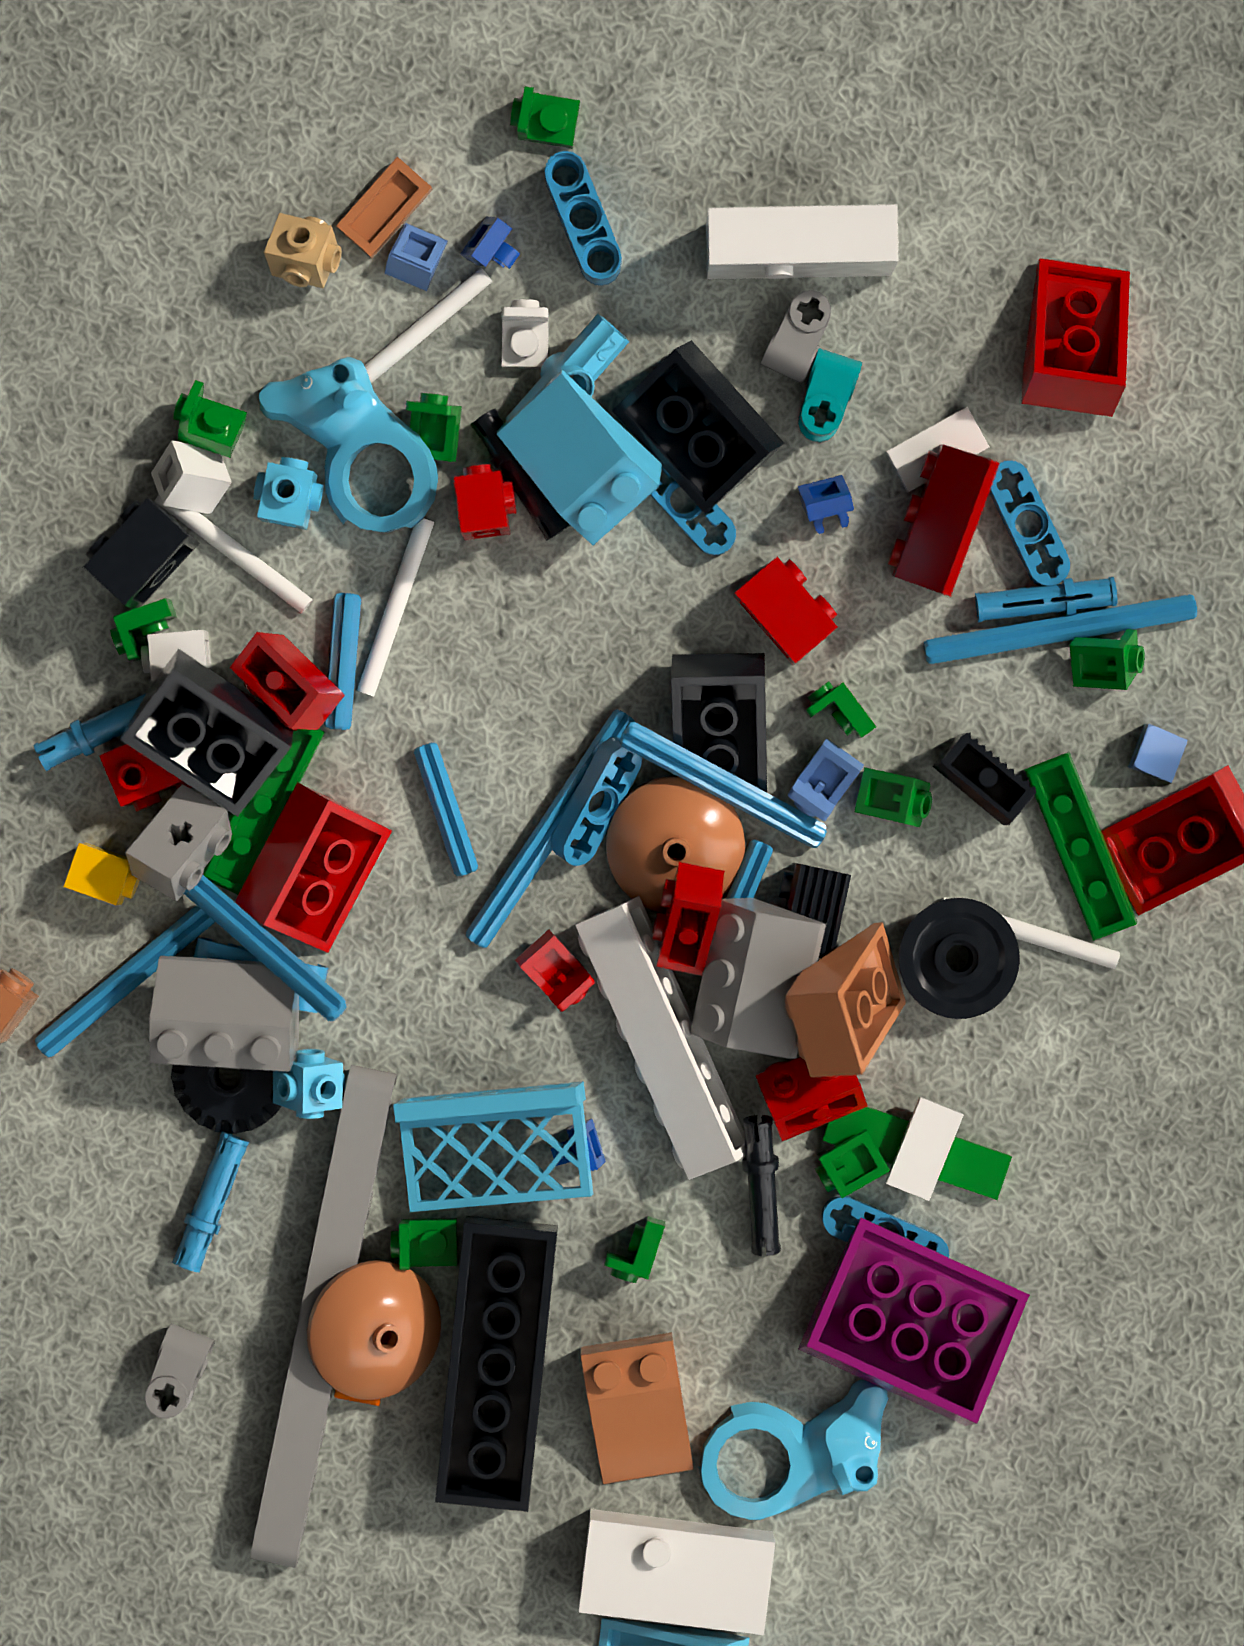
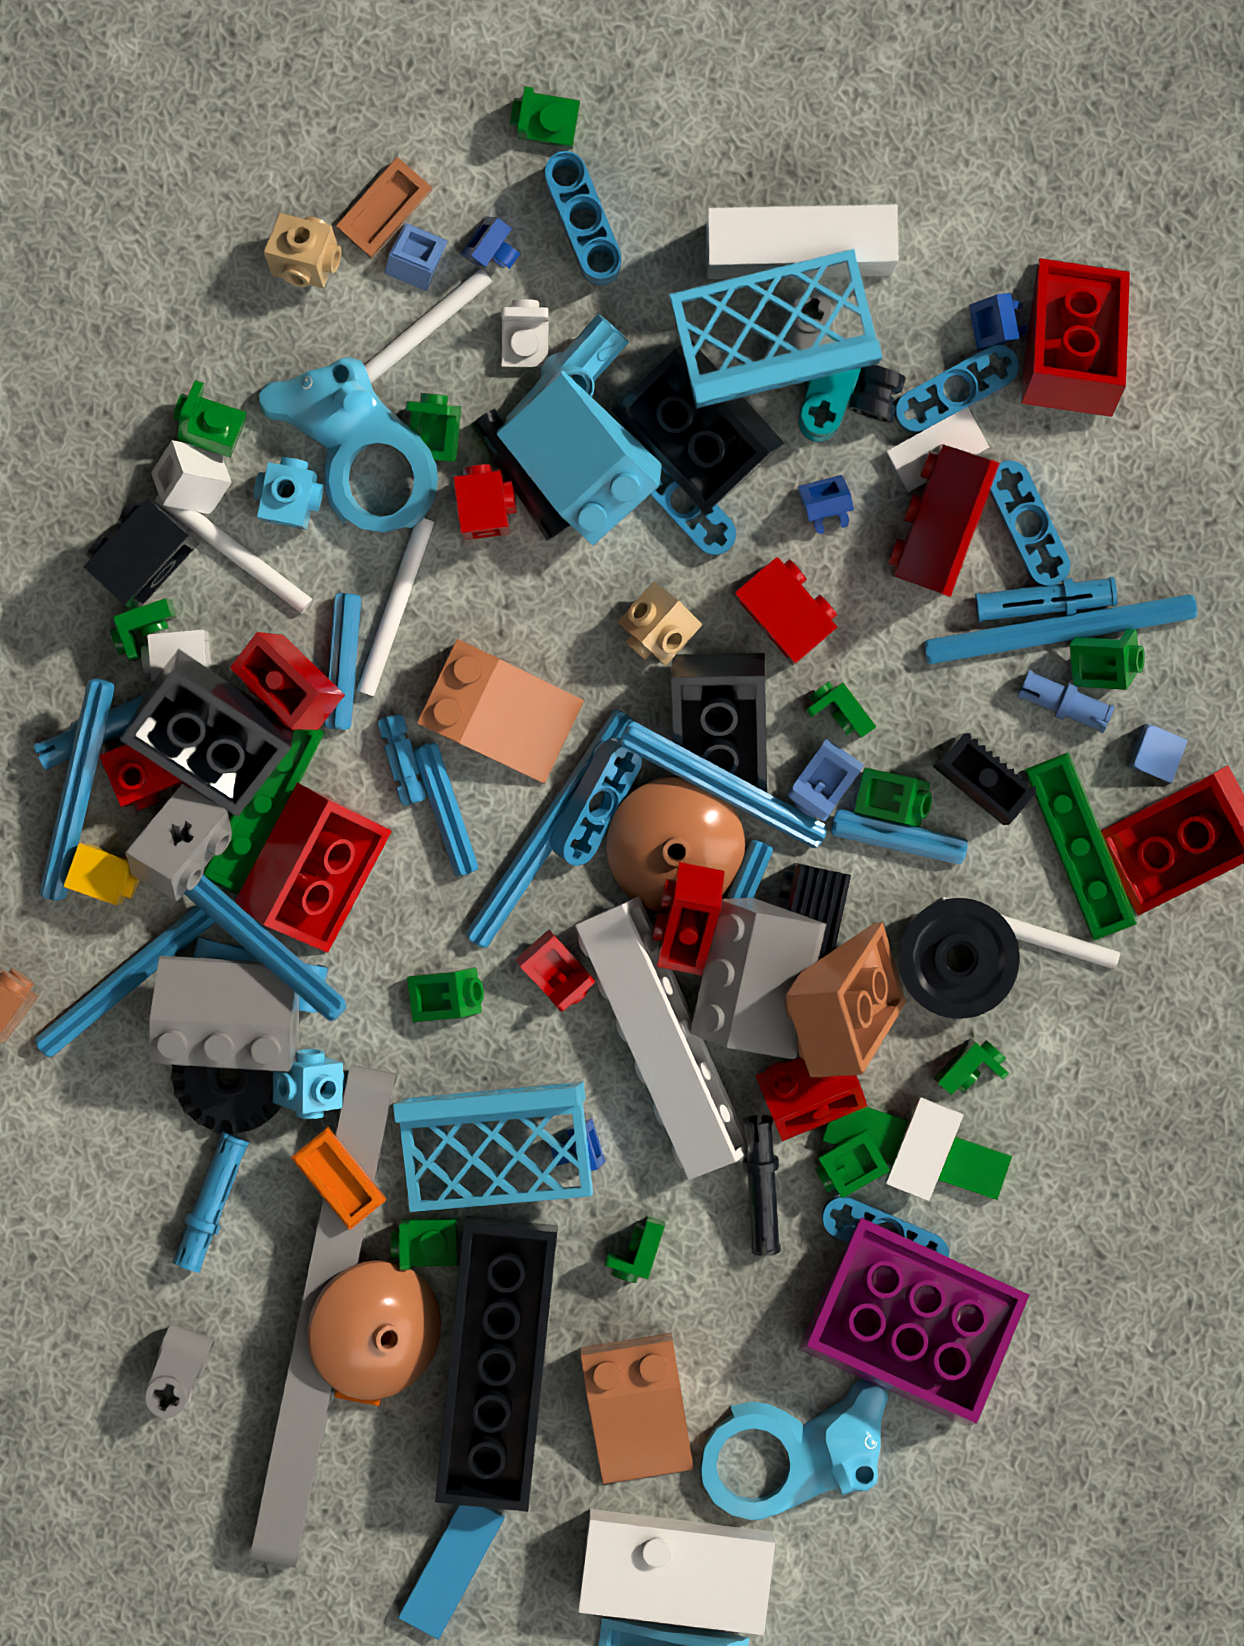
(77, 787): none -> dark azure axle
(338, 1178): none -> orange tile
(401, 759): none -> dark azure axle
(445, 995): none -> green bracket
(451, 1568): none -> dark azure tile
(500, 711): none -> nougat slope
(658, 624): none -> tan brick
(786, 368): none -> medium azure fence
(875, 397): none -> black wheel
(899, 836): none -> dark azure axle
(962, 1068): none -> green bracket
(981, 362): none -> dark azure beam
(995, 320): none -> blue tile
(1066, 701): none -> medium blue pin

